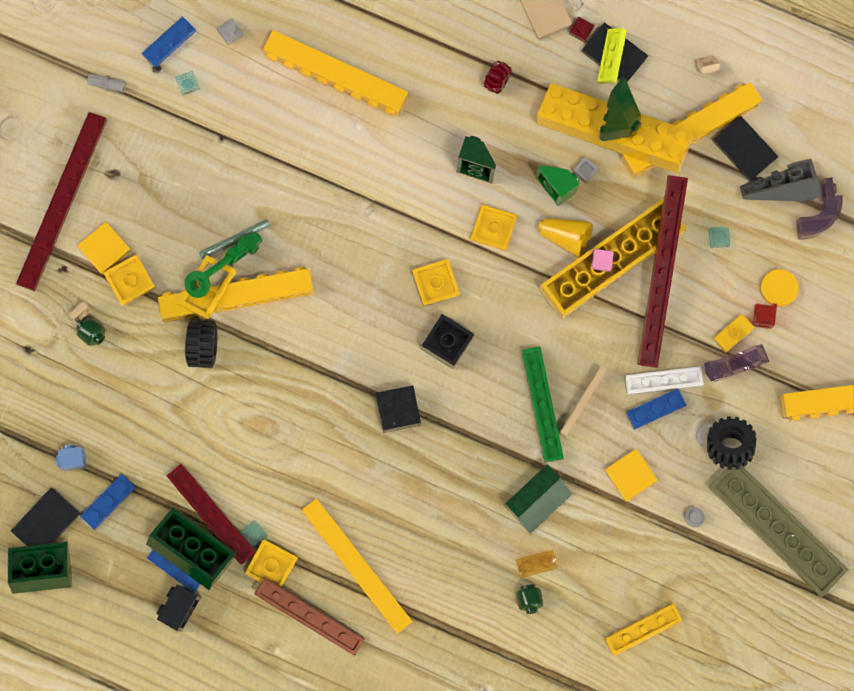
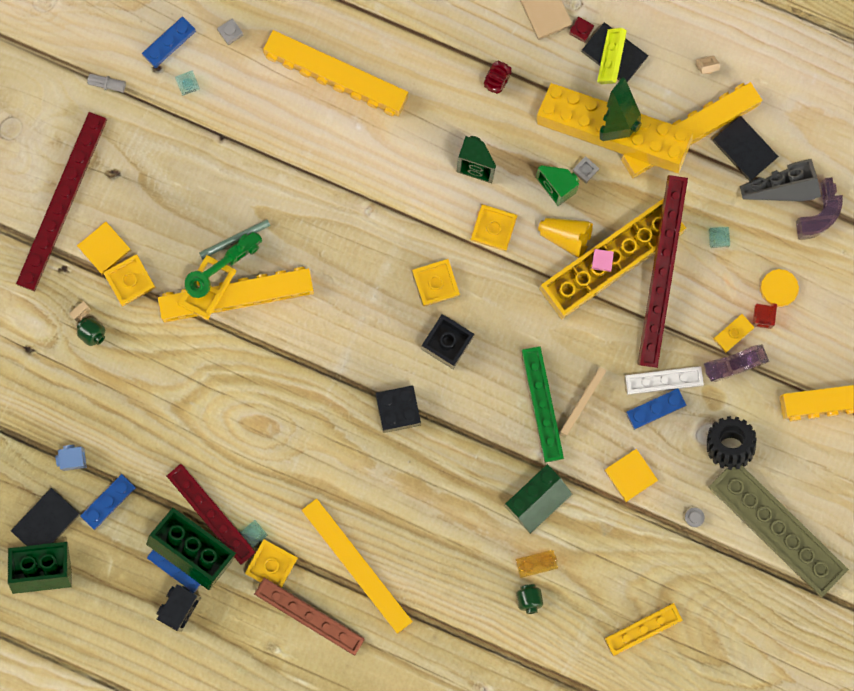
(201, 343): black tyre -> none

